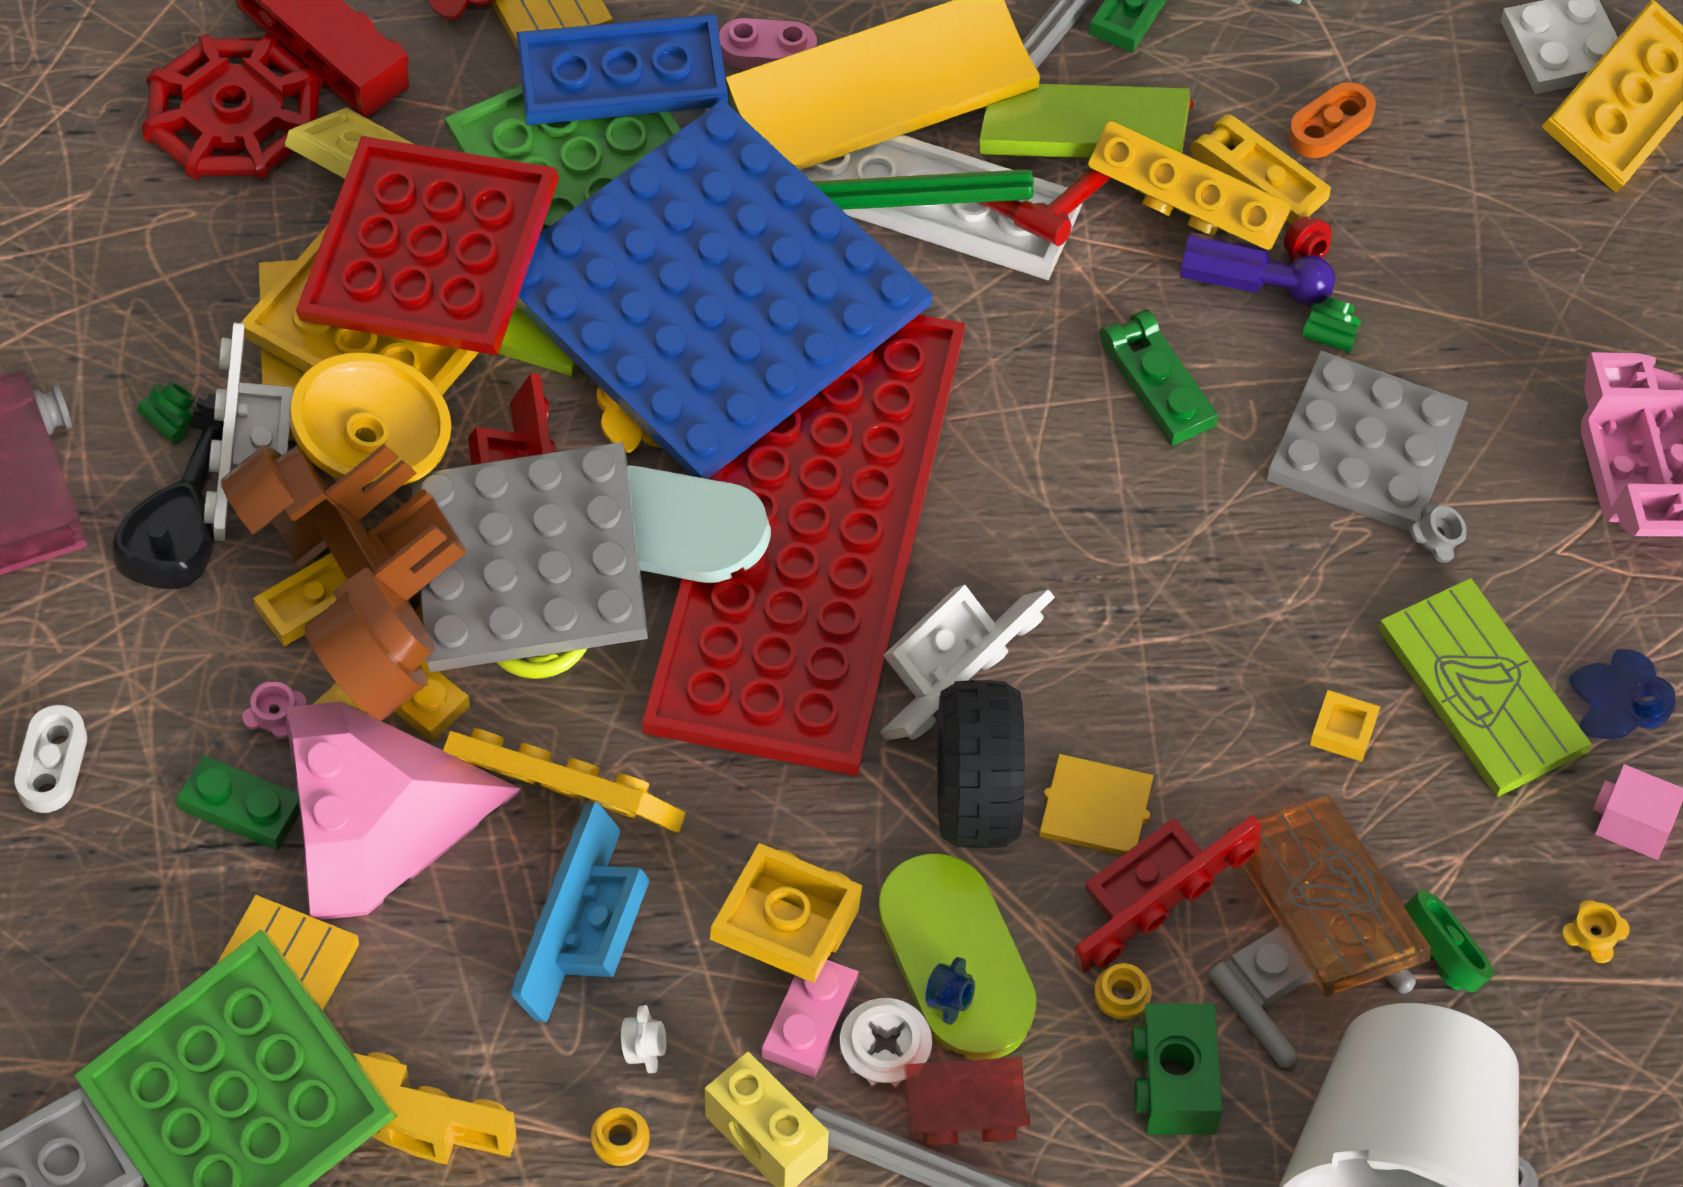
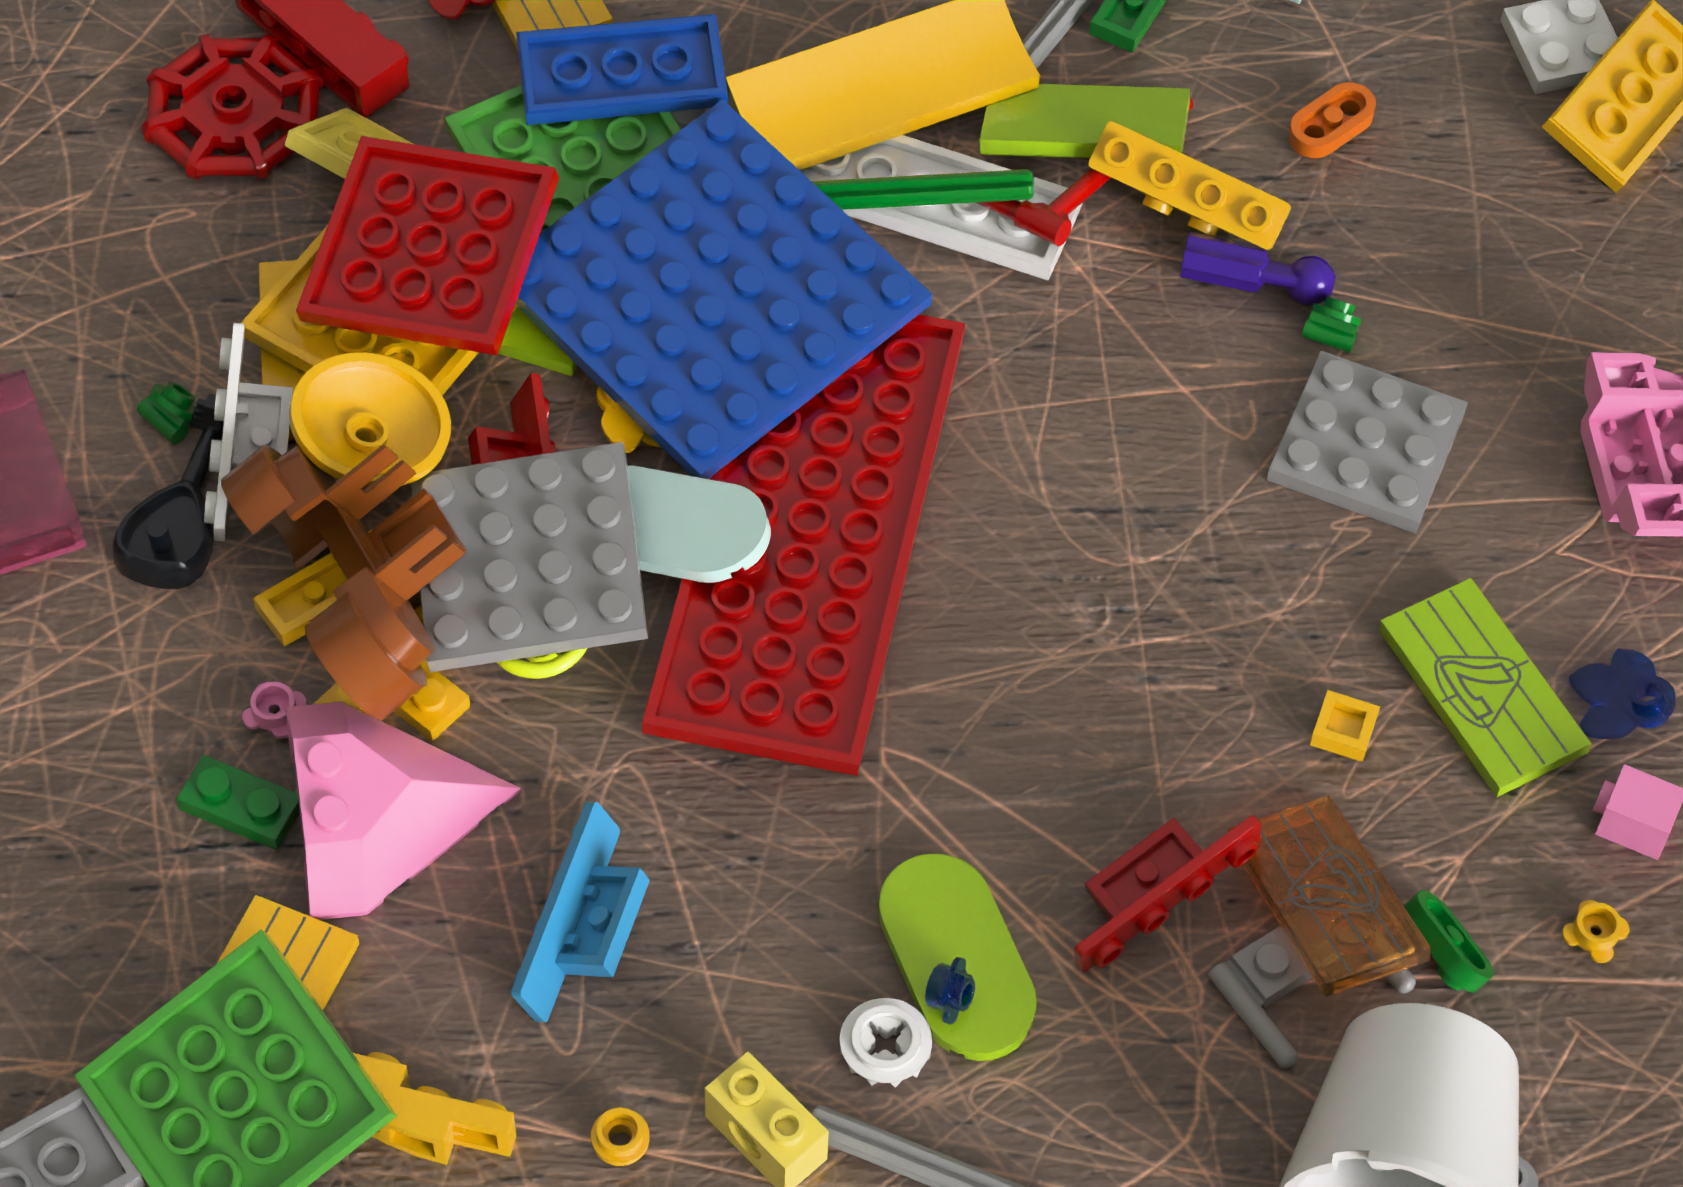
(48, 762): white plate -> none
(53, 408): light grey bush -> none
(576, 780): yellow wing -> none
(643, 1039): white plate -> none
(760, 41): bright pink plate -> none
(787, 912): yellow plate -> none
(810, 1019): bright pink plate -> none
(951, 647): white bracket -> none
(966, 1098): clear red bracket -> none
(980, 764): black tyre -> none
(1096, 805): yellow piece -> none
(1122, 977): yellow plate -> none
(1158, 378): green plate -> none
(1178, 1102): green brick -> none
(1261, 166): yellow plate -> none
(1307, 238): red plate -> none
(1439, 531): light grey plate -> none

